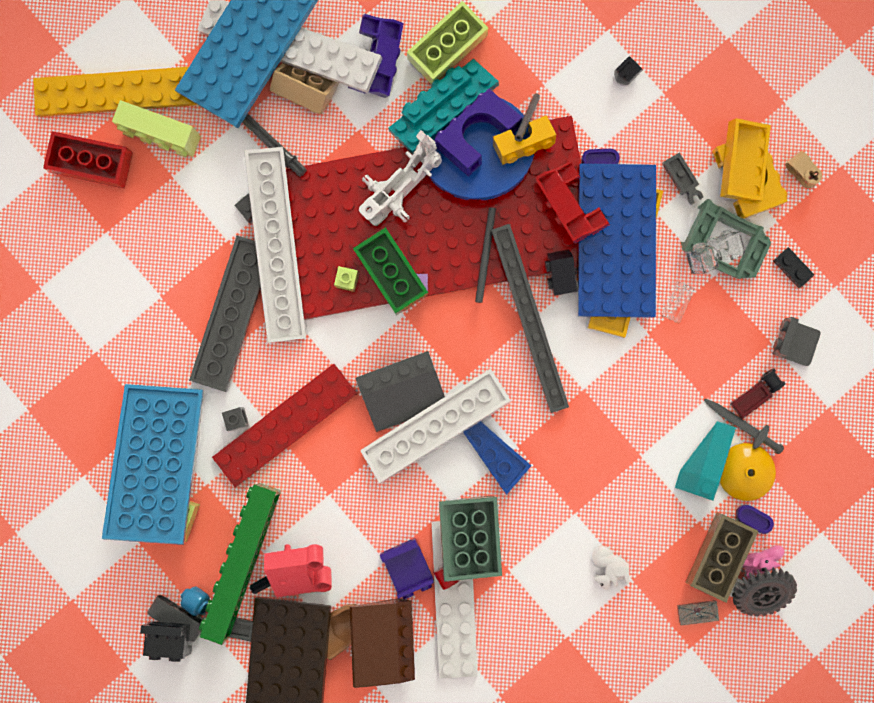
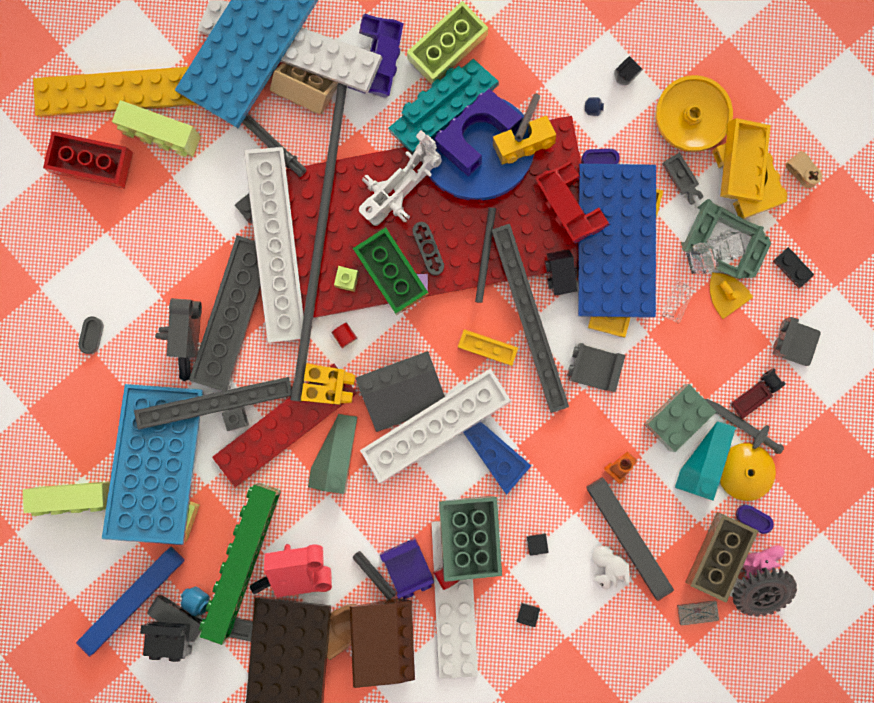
(66, 498): none -> yellowish green brick
(91, 335): none -> dark grey tile
(130, 601): none -> blue beam
(182, 333): none -> dark grey piece
(212, 403): none -> dark grey tile
(319, 243): none -> dark grey piece
(333, 382): none -> yellow hips
(333, 461): none -> sand green wedge
(344, 335): none -> red brick
(374, 575): none -> dark grey axle
(418, 237): none -> dark grey beam
(487, 347): none -> yellow plate
(528, 614): none -> black tile
(537, 544): none -> black tile
(594, 106): none -> dark blue piece
(596, 367): none -> dark grey panel
(618, 470): none -> orange plate
(630, 539): none -> dark grey beam
(680, 417): none -> sand green brick
(693, 113): none -> yellow dish
(727, 294): none -> yellow shield

